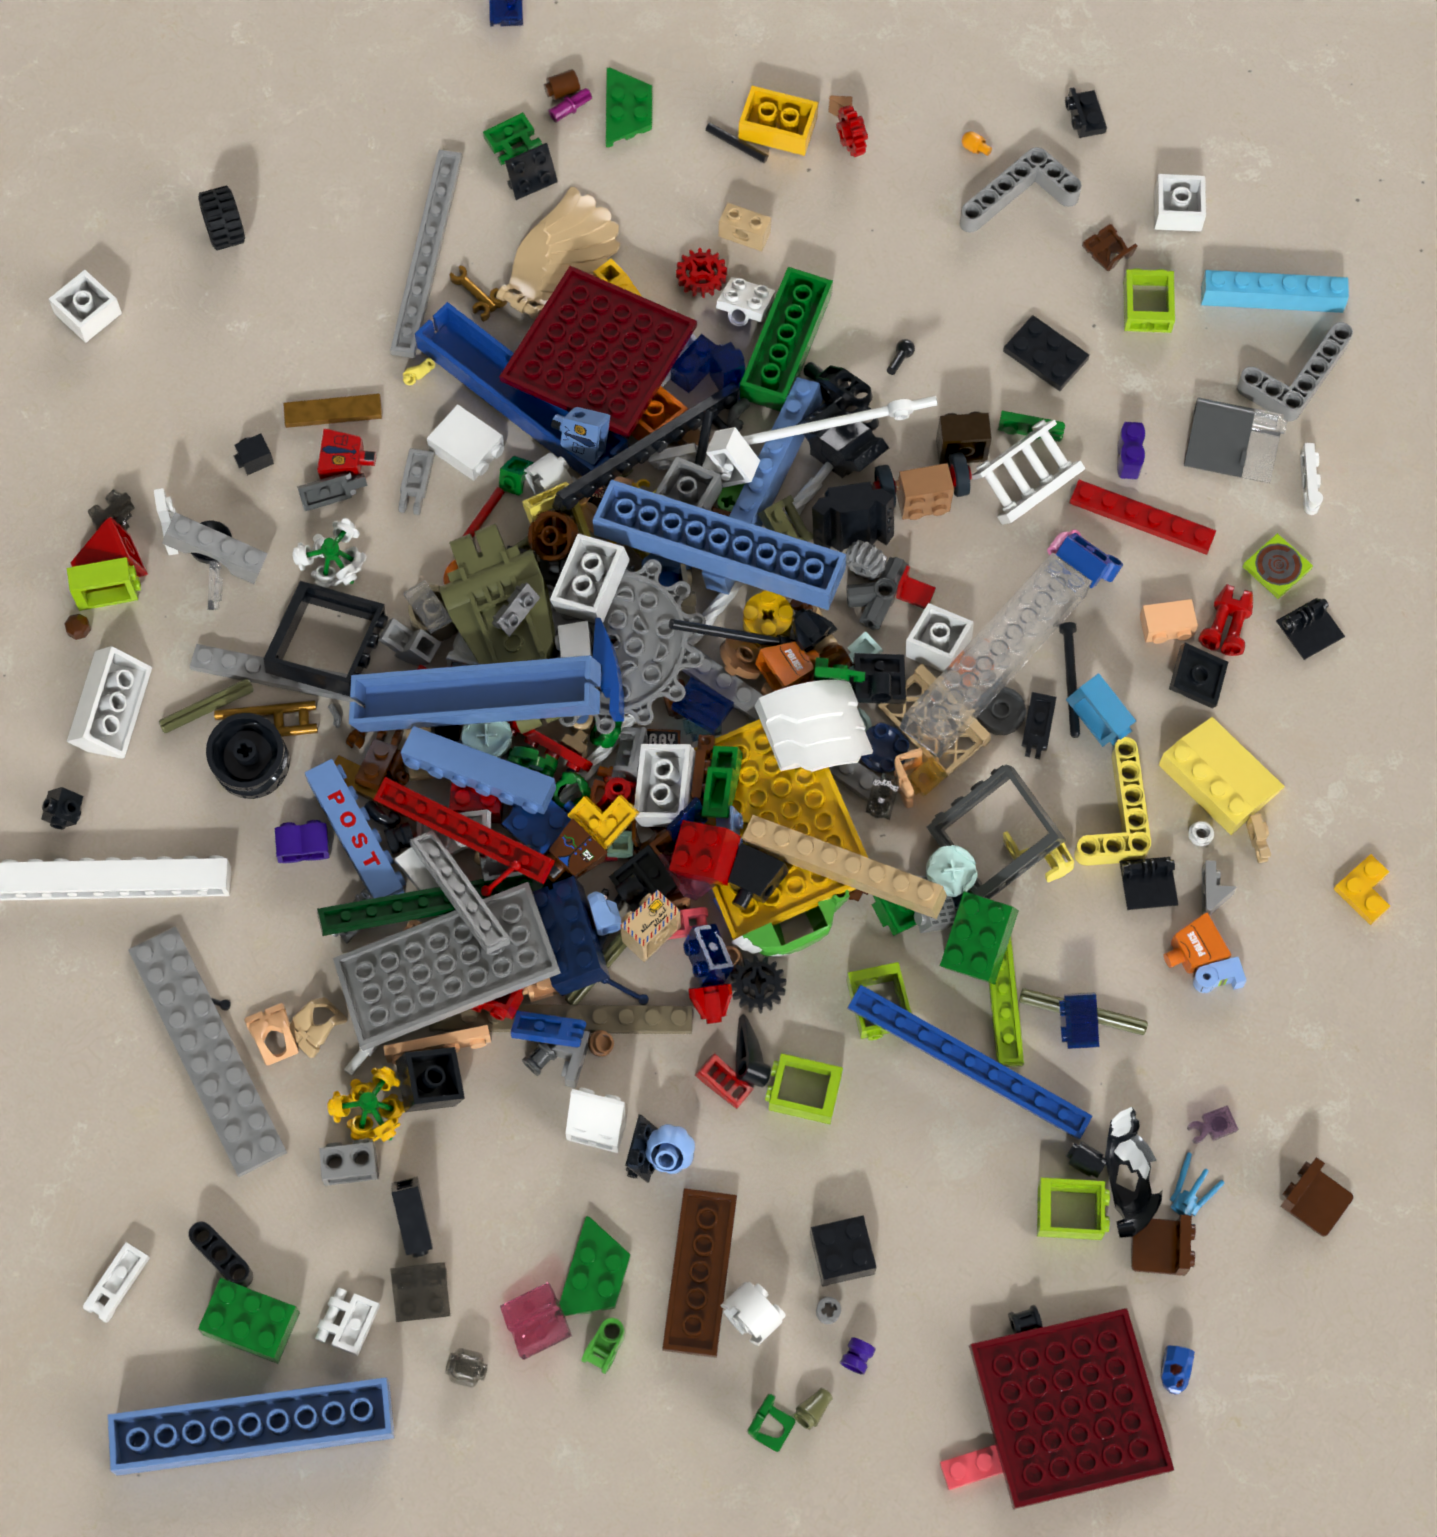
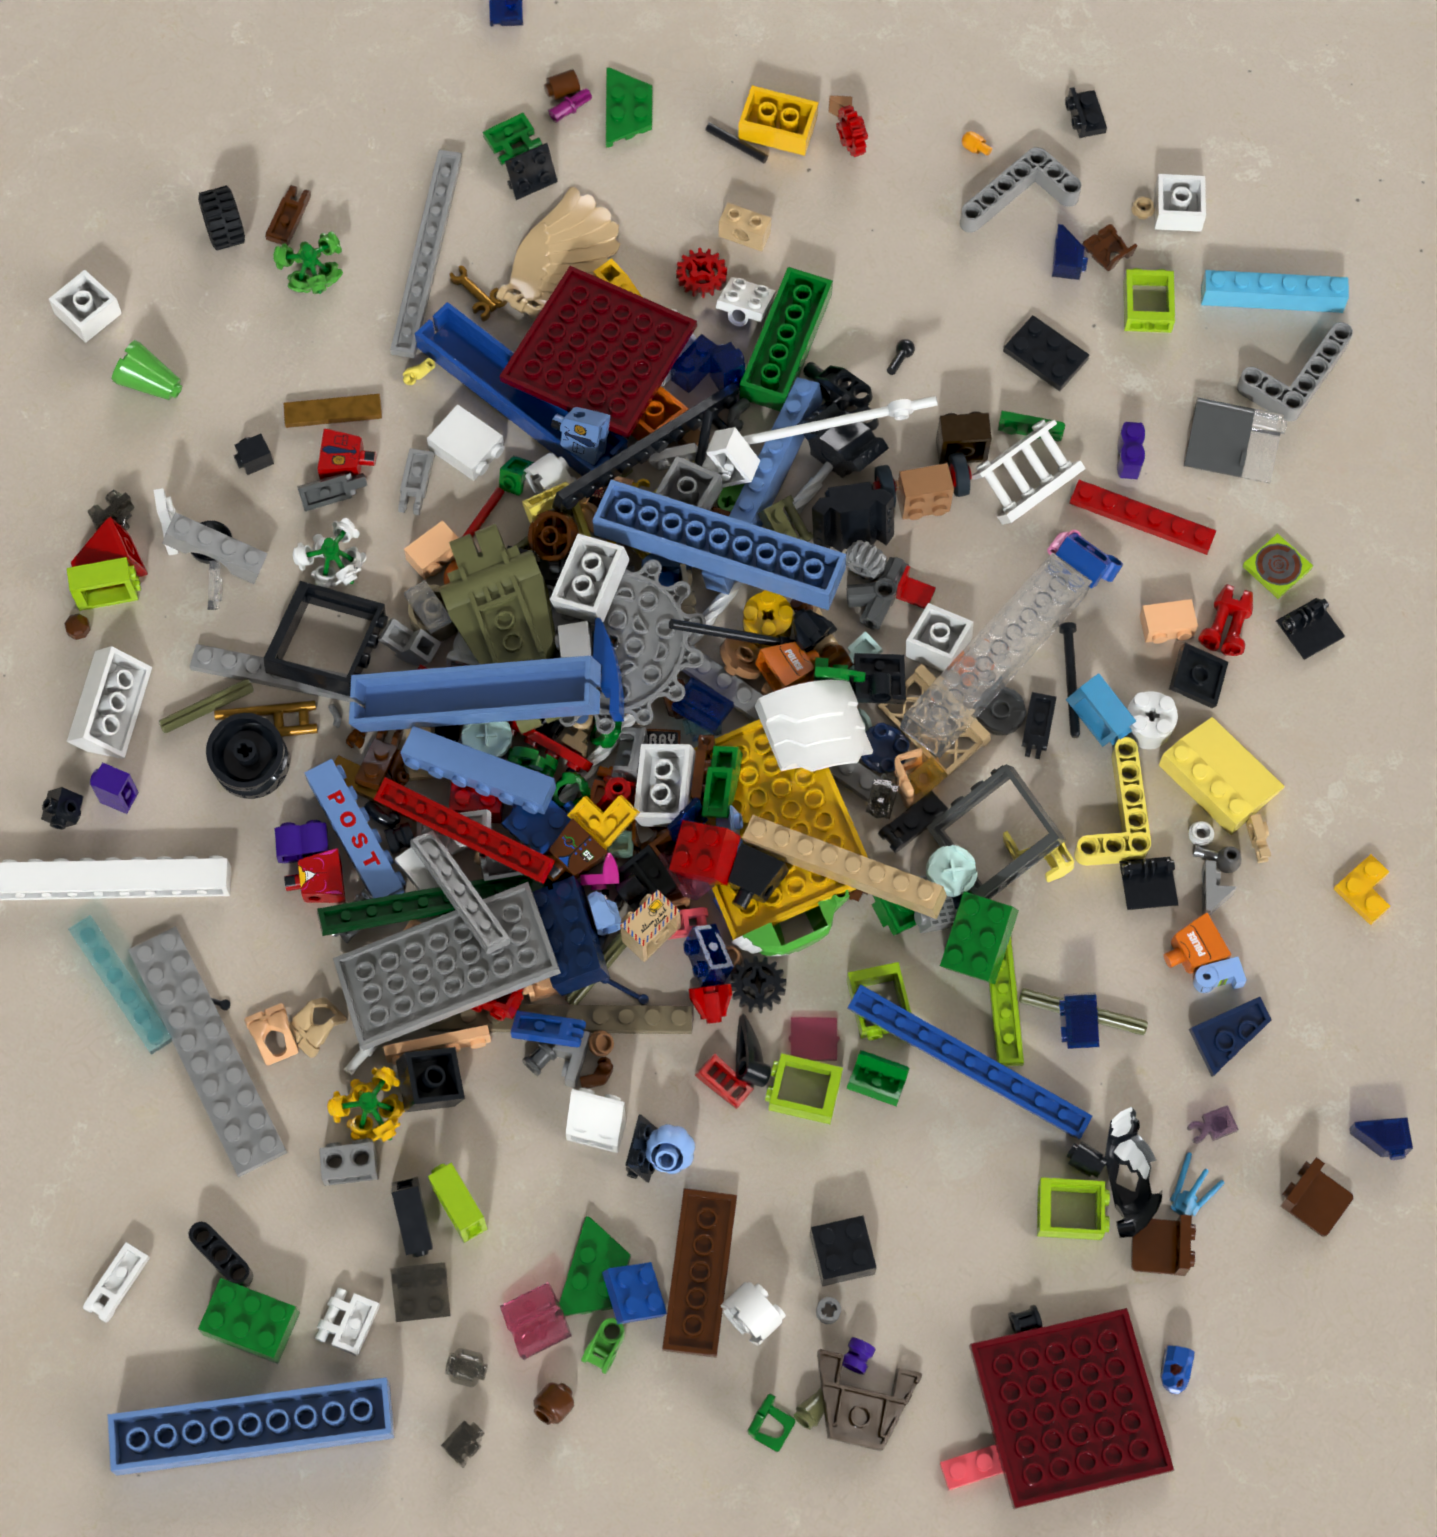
(114, 787): none -> dark purple brick
(121, 984): none -> clear light blue plate
(146, 373): none -> bright green cone
(287, 216): none -> reddish brown hinge
(308, 256): none -> bright green plant
(319, 878): none -> red torso
(431, 550): none -> light nougat brick
(457, 1201): none -> lime window
(463, 1442): none -> clear smoke brick
(487, 890): red hinge -> none
(519, 605): flat silver hinge -> none
(551, 729): none -> black wheel
(553, 1403): none -> reddish brown head
(600, 1075): none -> reddish brown arm
(609, 876): none -> dark pink plate
(634, 1293): none -> blue plate
(814, 1038): none -> clear pink piece
(859, 1414): none -> dark brown wing
(878, 1078): none -> green bracket
(912, 821): none -> black plate
(1068, 255): none -> clear blue slope
(1144, 203): none -> tan plate
(1153, 707): none -> white brick
(1222, 861): none -> flat silver bar
(1229, 1032): none -> dark blue wing
(1310, 479): white plate -> none
(1385, 1136): none -> clear blue slope

